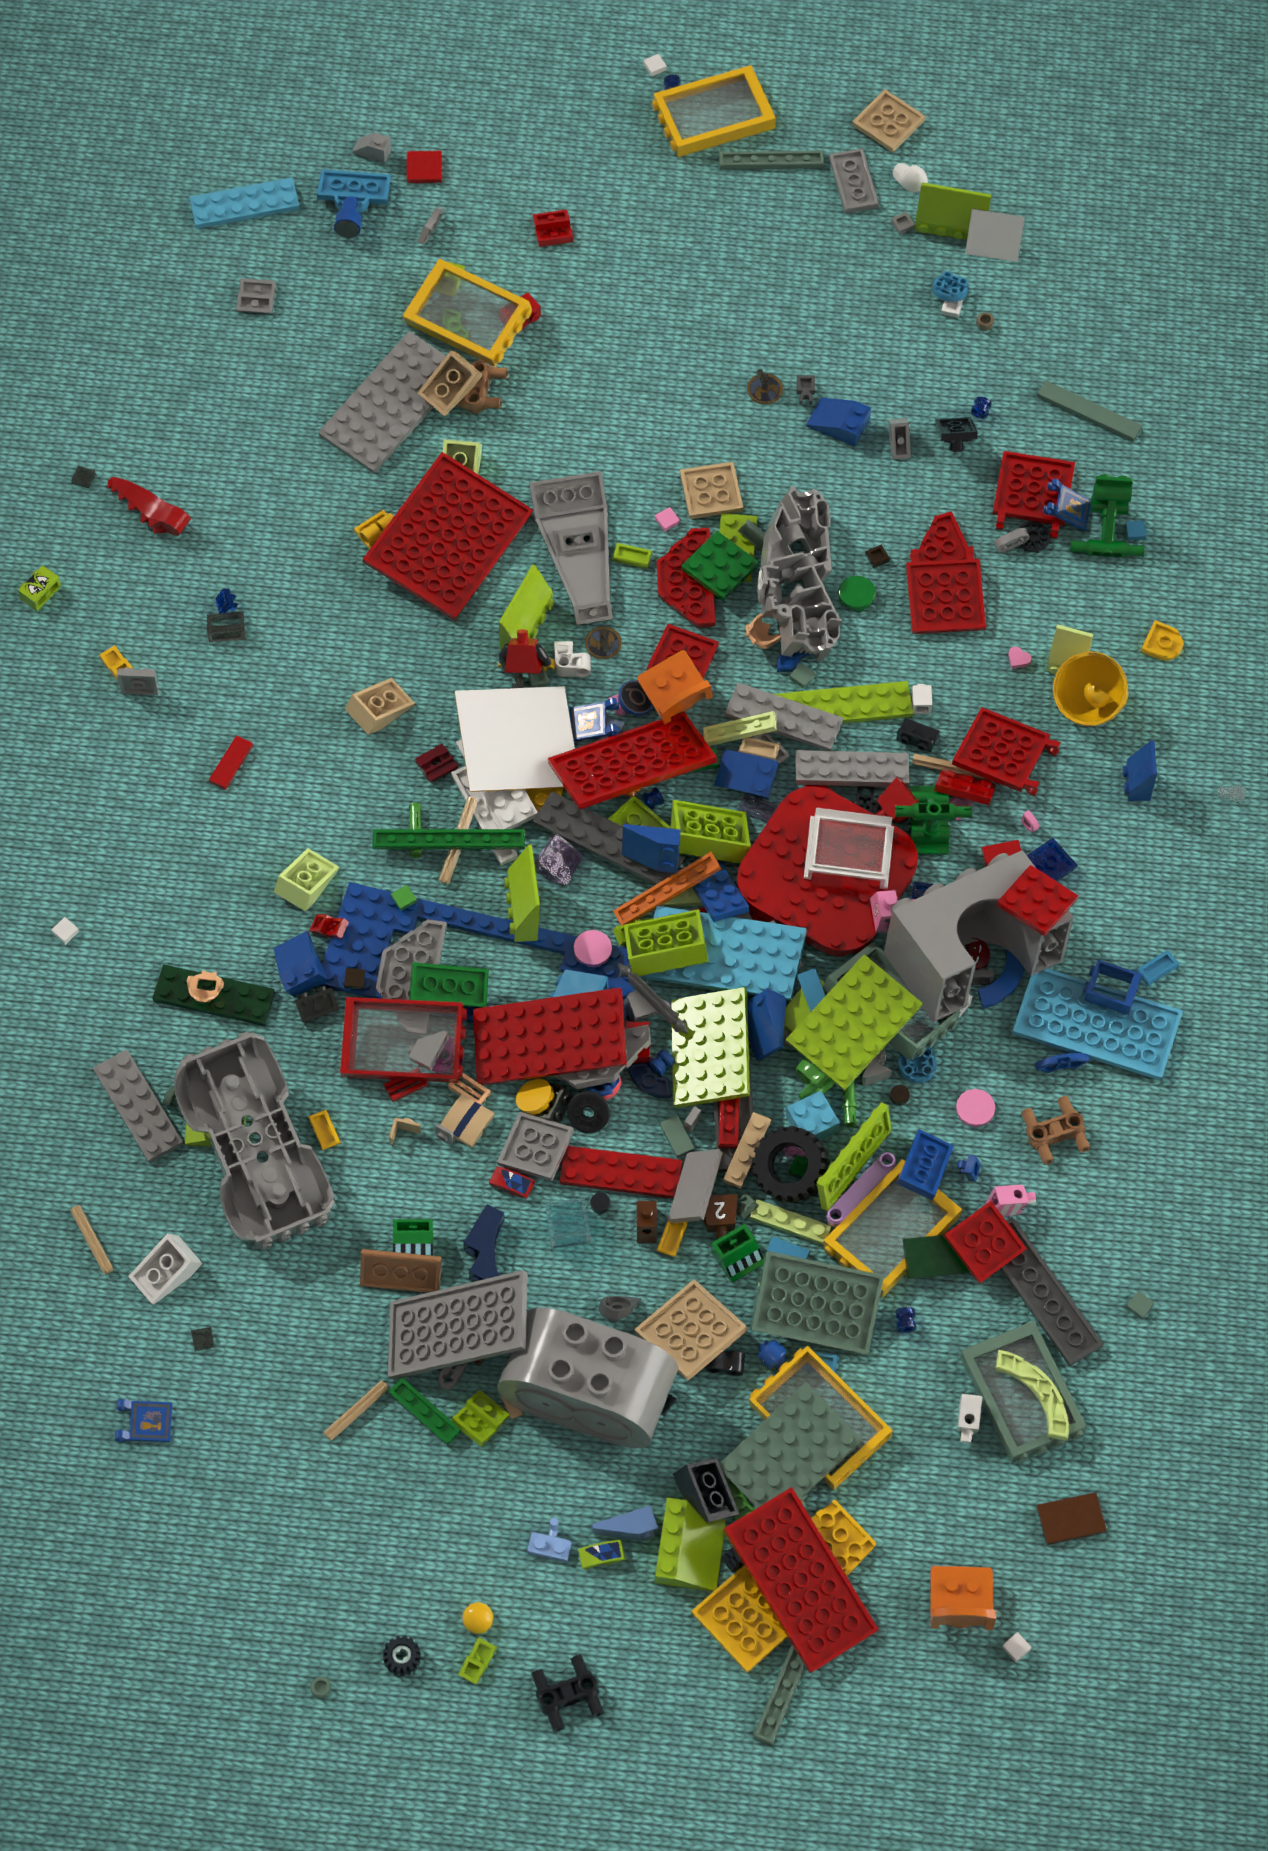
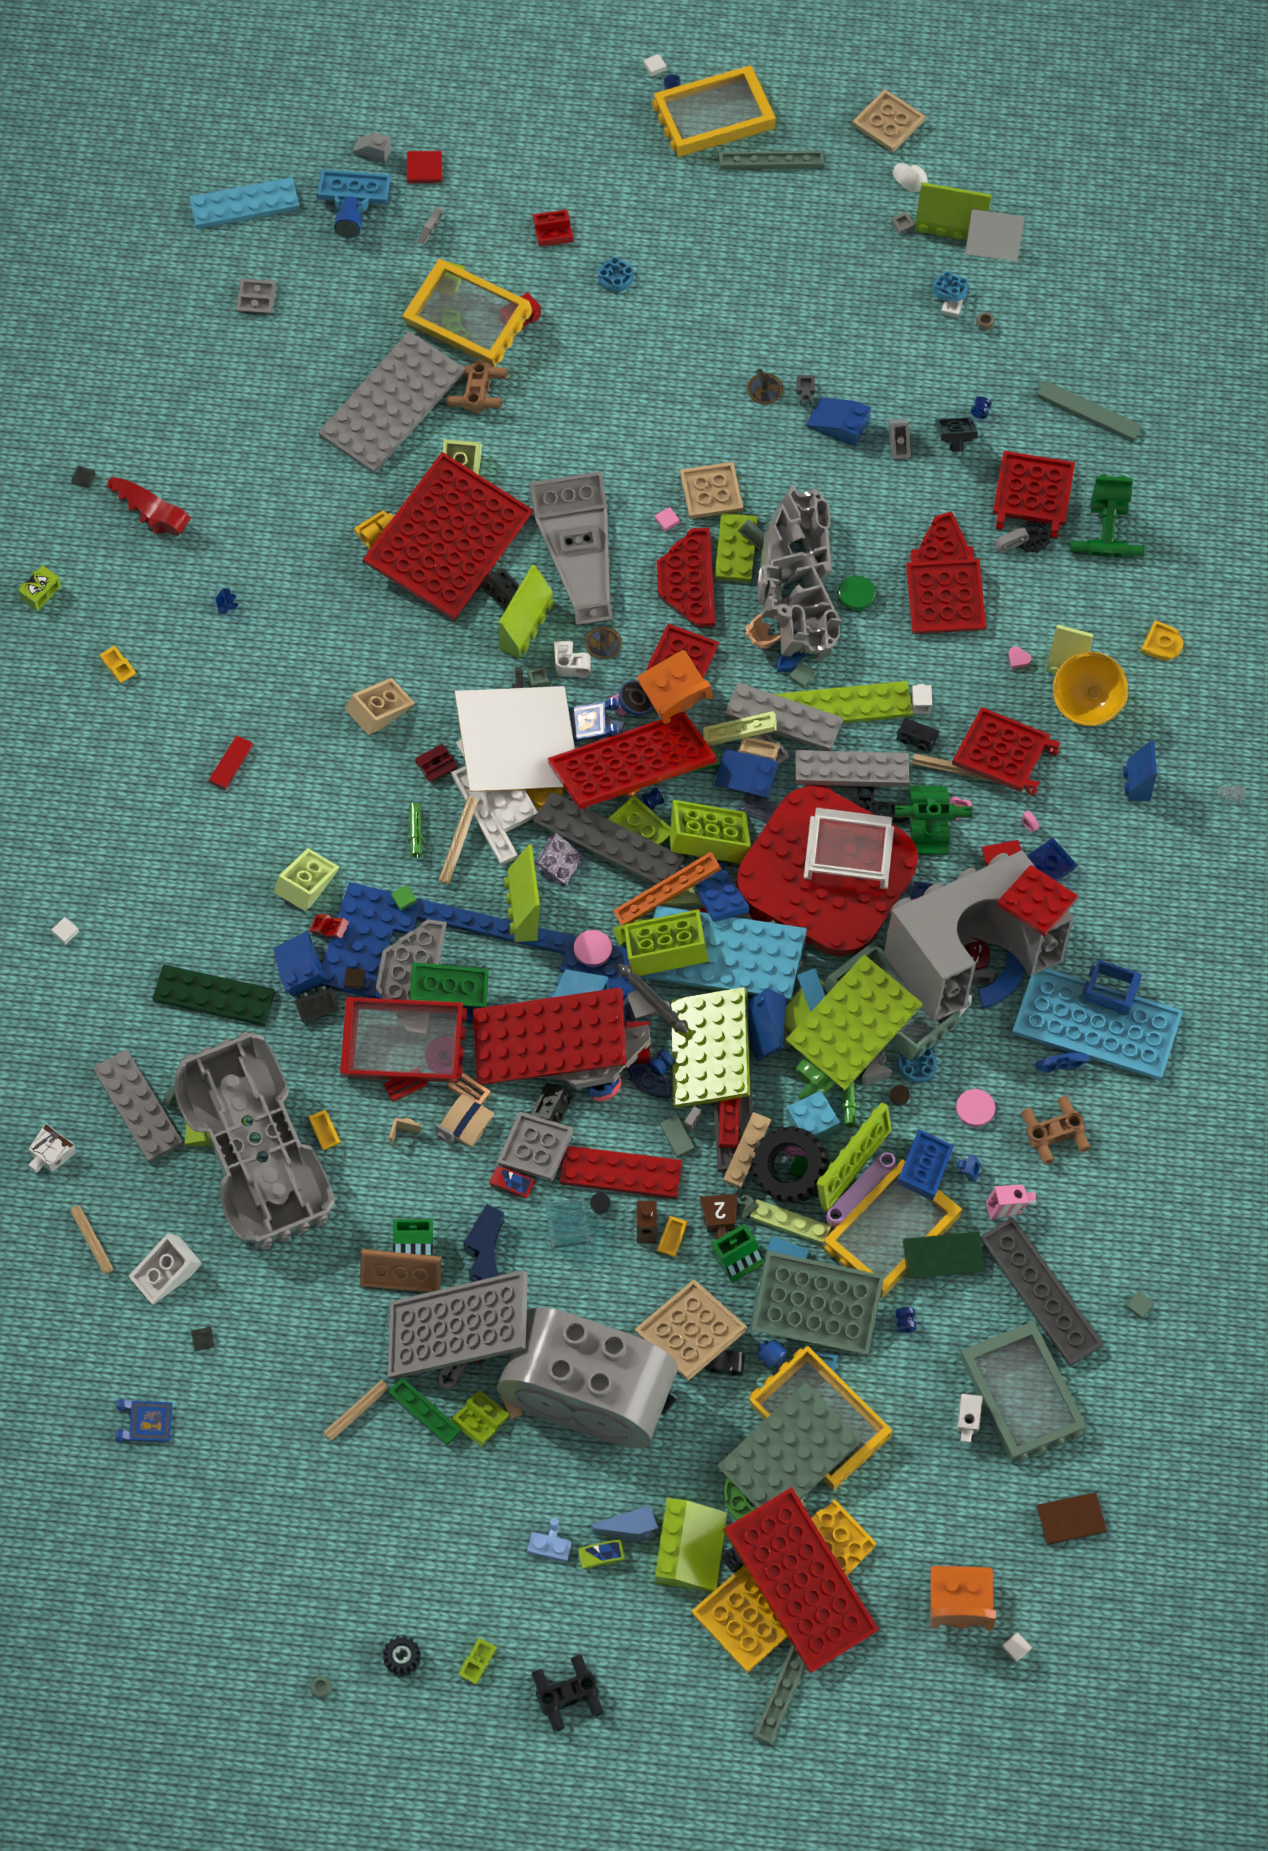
(50, 1150): none -> white torso
(138, 681): light grey plate -> none
(204, 995): light nougat helmet -> none
(226, 632): clear smoke tile -> none
(427, 1049): light grey slope -> none
(448, 839): green tile -> none
(450, 383): tan slope -> none
(477, 1618): yellow hair -> none
(500, 587): none -> pearl dark grey bracket
(524, 655): red torso -> none
(534, 1096): yellow tile -> none
(596, 1103): black wheel -> none
(615, 275): none -> dark azure tile
(617, 1307): dark grey piece -> none
(632, 555): lime tile -> none
(652, 846): blue slope -> none
(695, 1186): light grey tile -> none
(706, 1490): black slope -> none
(720, 565): green plate -> none
(853, 181): light grey tile -> none
(877, 556): dark brown tile -> none
(881, 908): bright pink torso -> none
(895, 794): red torso -> none
(965, 787): red plate -> none
(985, 1242): red plate -> none
(1043, 1389): yellowish green tile -> none
(1070, 506): blue flag -> none
(1096, 697): yellow hair -> none
(1135, 530): dark azure tile -> none
(1158, 967): dark azure tile -> none

